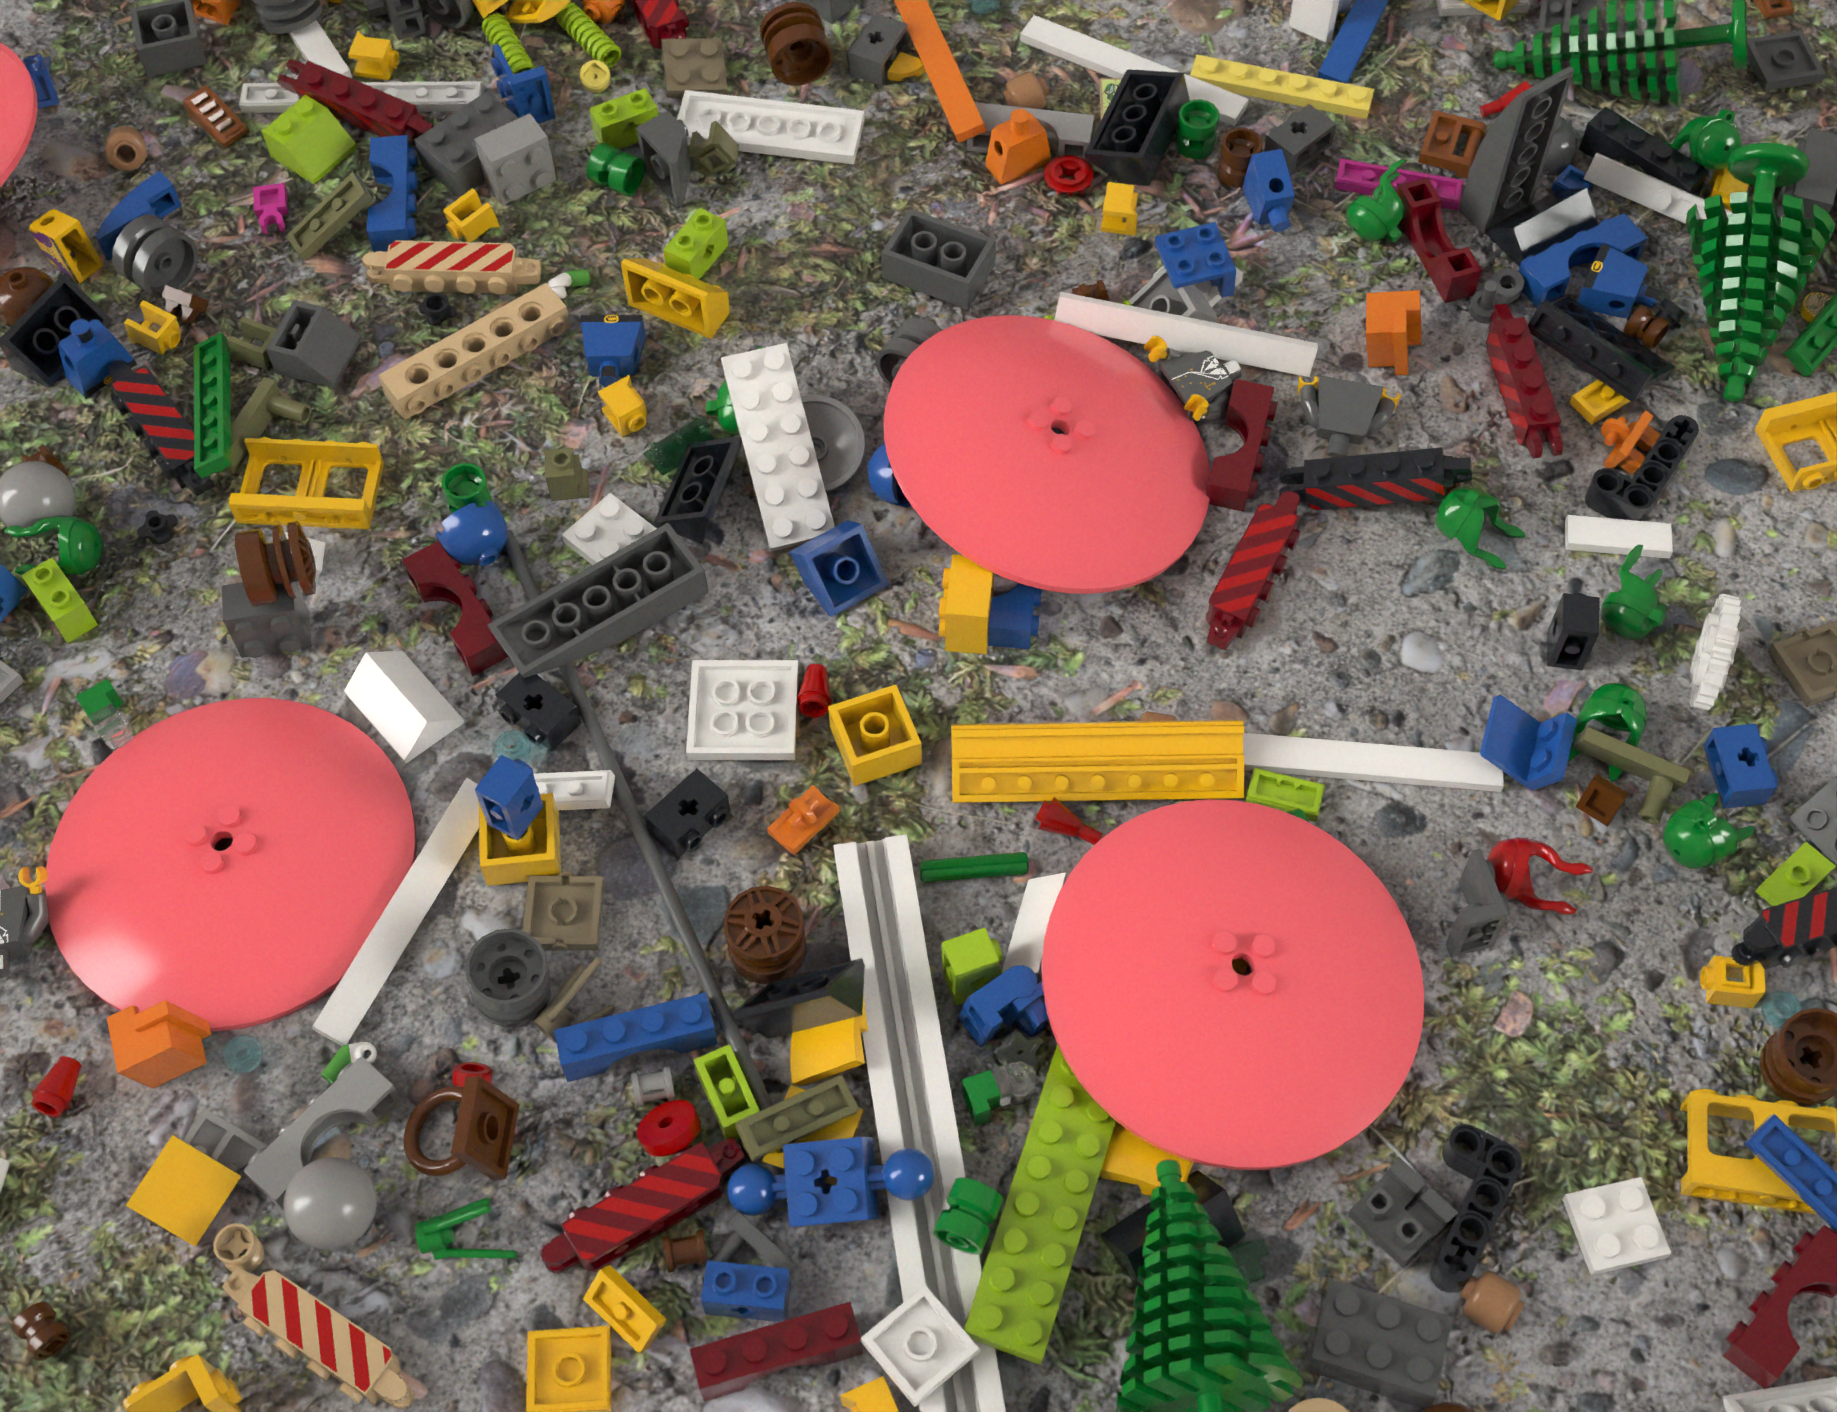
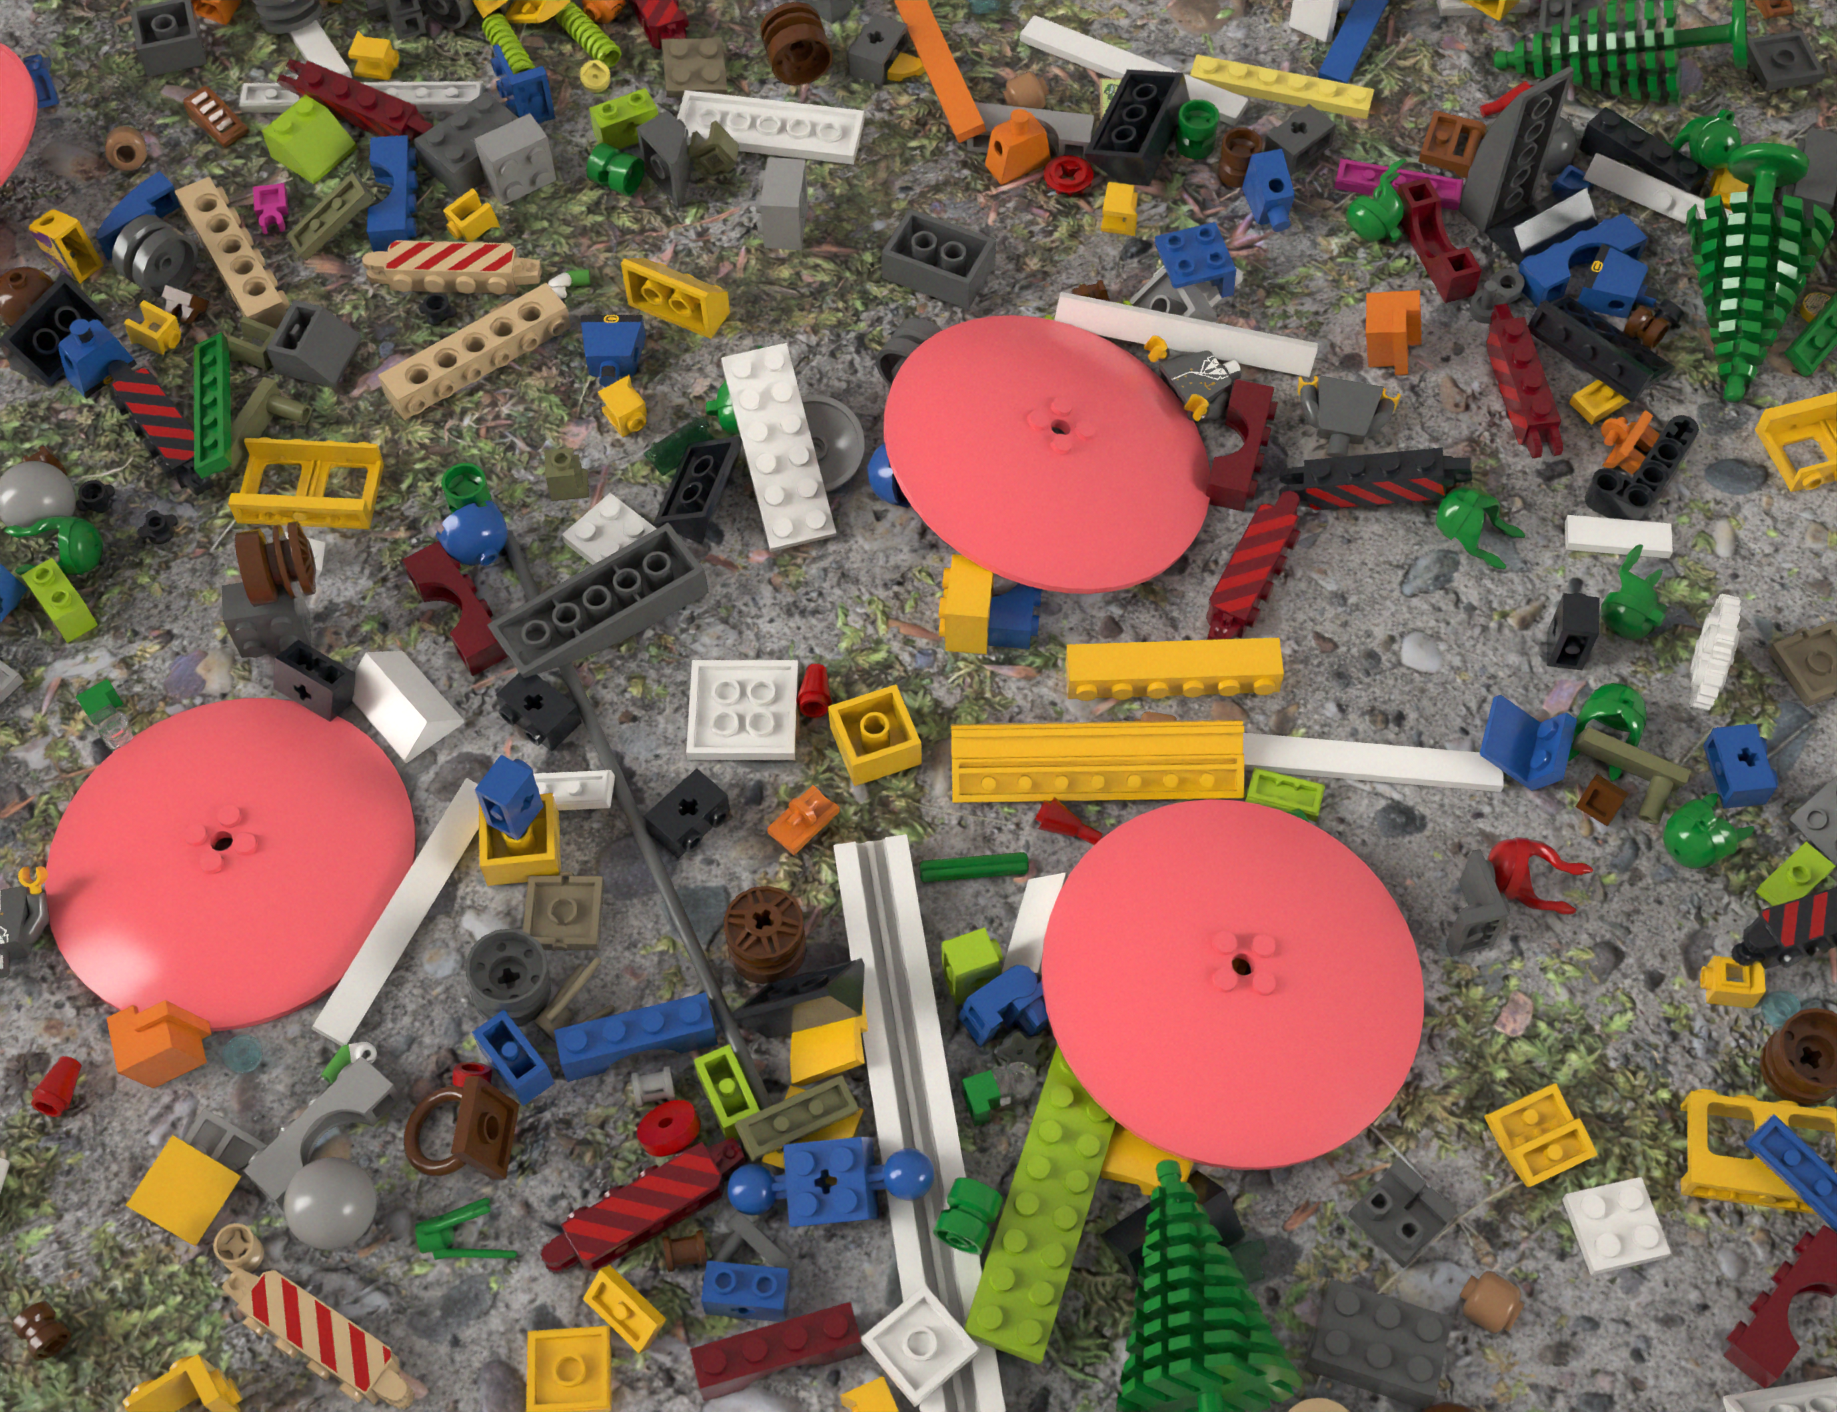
(94, 496): none -> black plate
(232, 252): none -> tan brick
(314, 680): none -> black brick
(513, 1057): none -> blue brick
(520, 752): clear light blue plate -> none
(697, 244): lime brick -> none
(782, 203): none -> light grey brick
(840, 567): blue slope -> none
(1173, 668): none -> yellow brick
(1472, 1214): black beam -> none
(1540, 1135): none -> yellow slope

